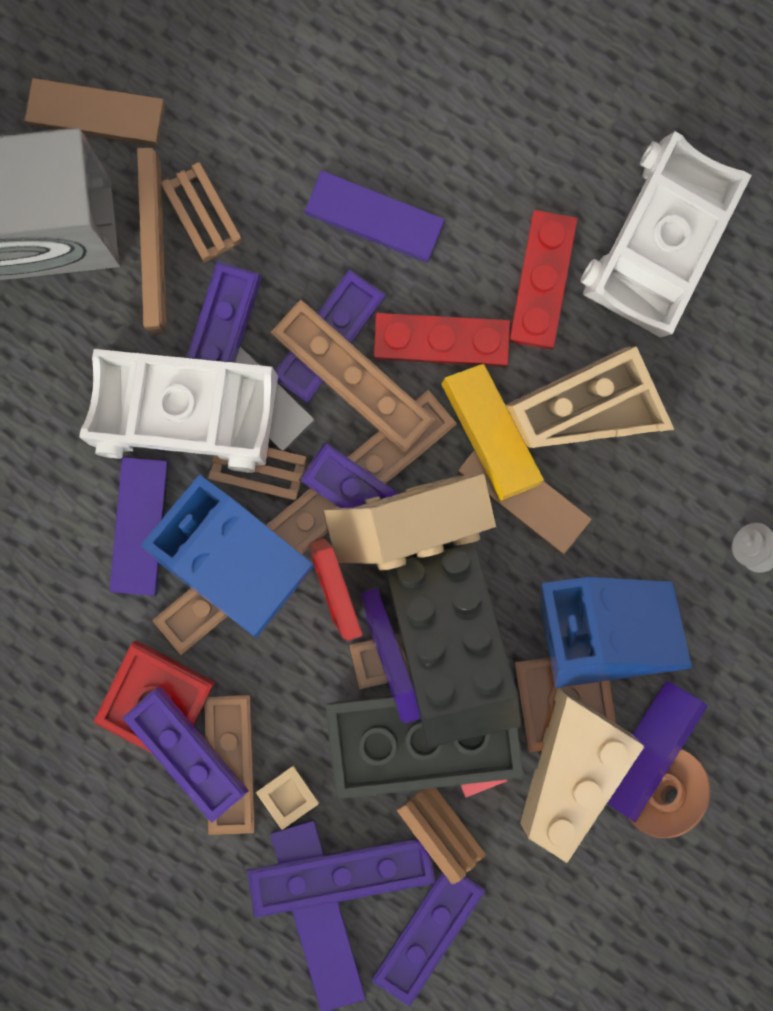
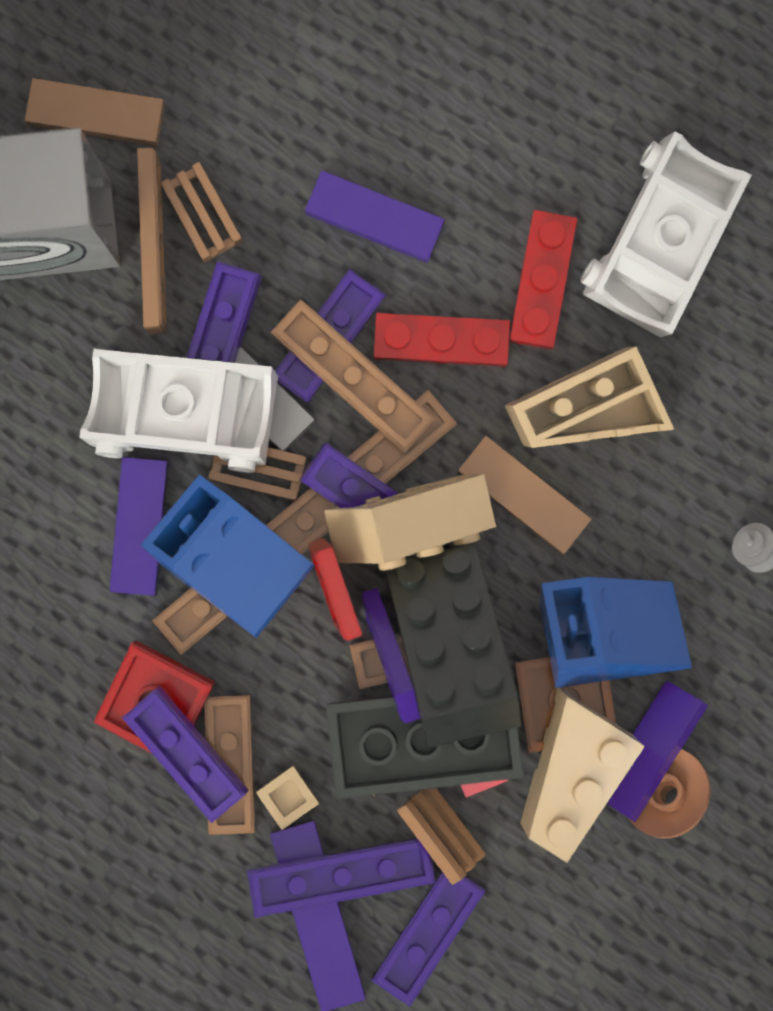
(492, 432): yellow tile -> none

